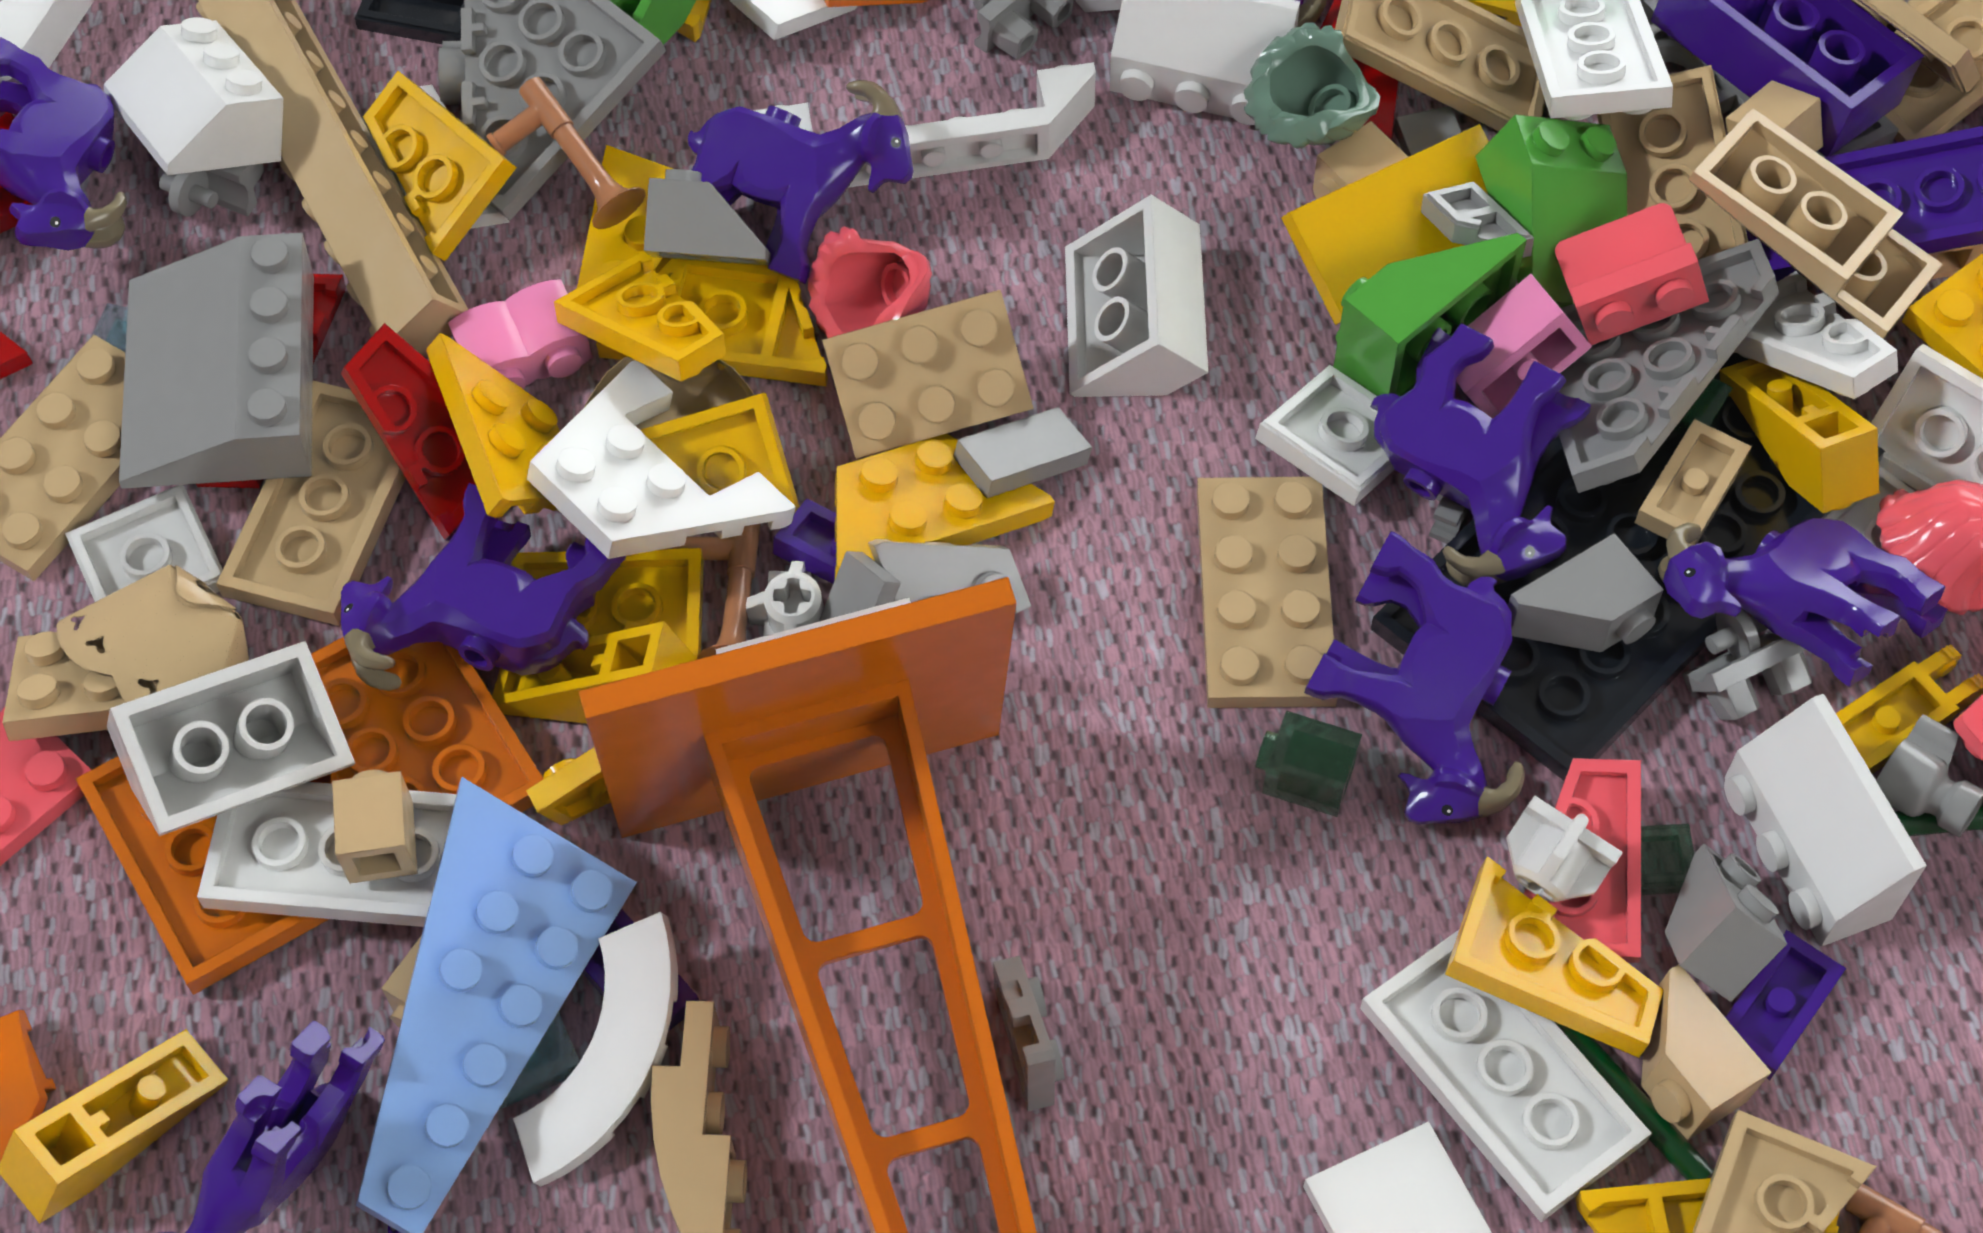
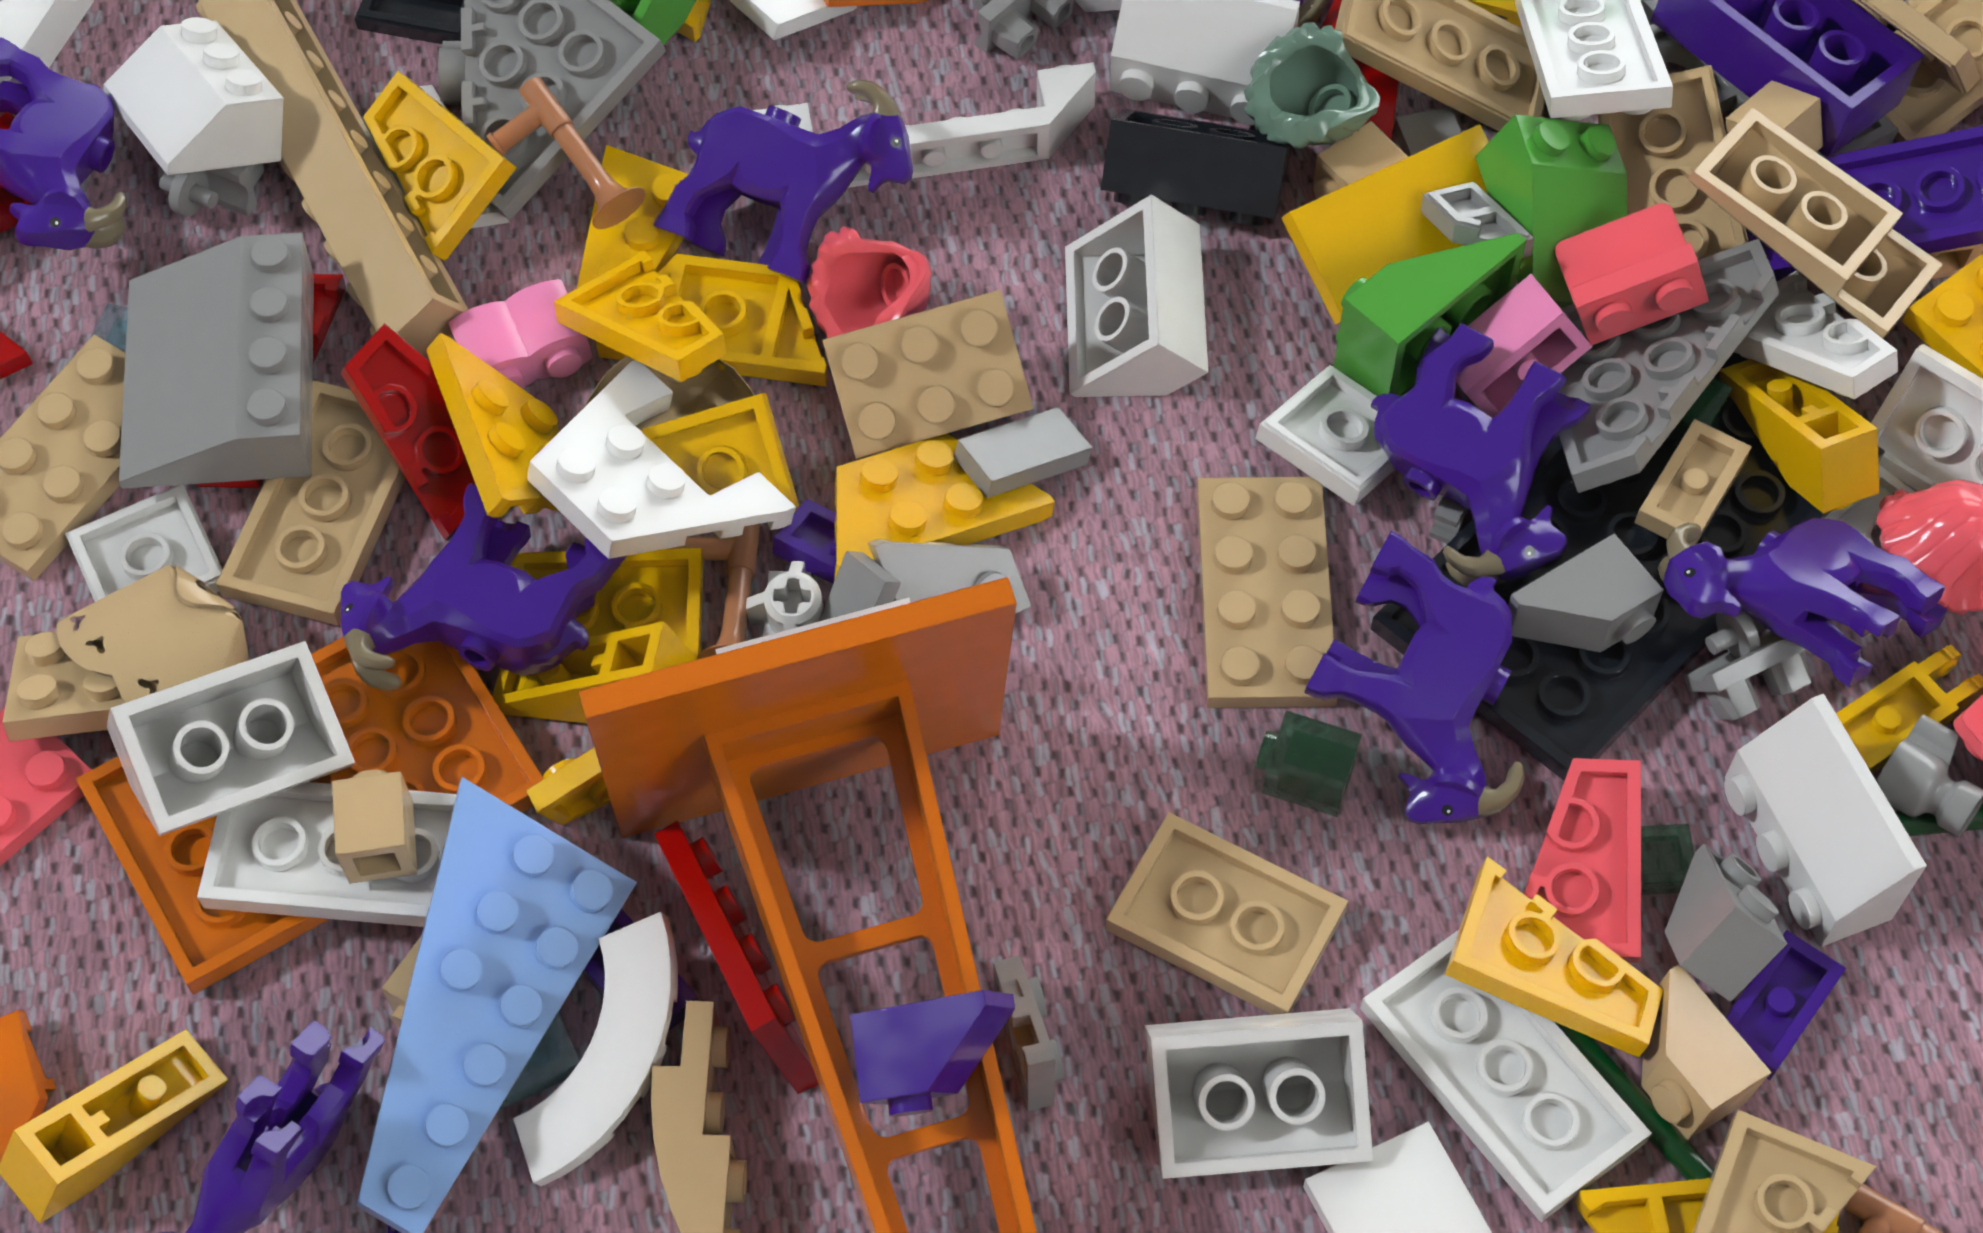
(696, 223): light grey slope -> none
(737, 955): none -> red wing
(924, 1048): none -> dark purple slope
(1195, 166): none -> black slope
(1226, 915): none -> tan plate
(1259, 1093): none -> white slope
(1558, 854): white piece -> none

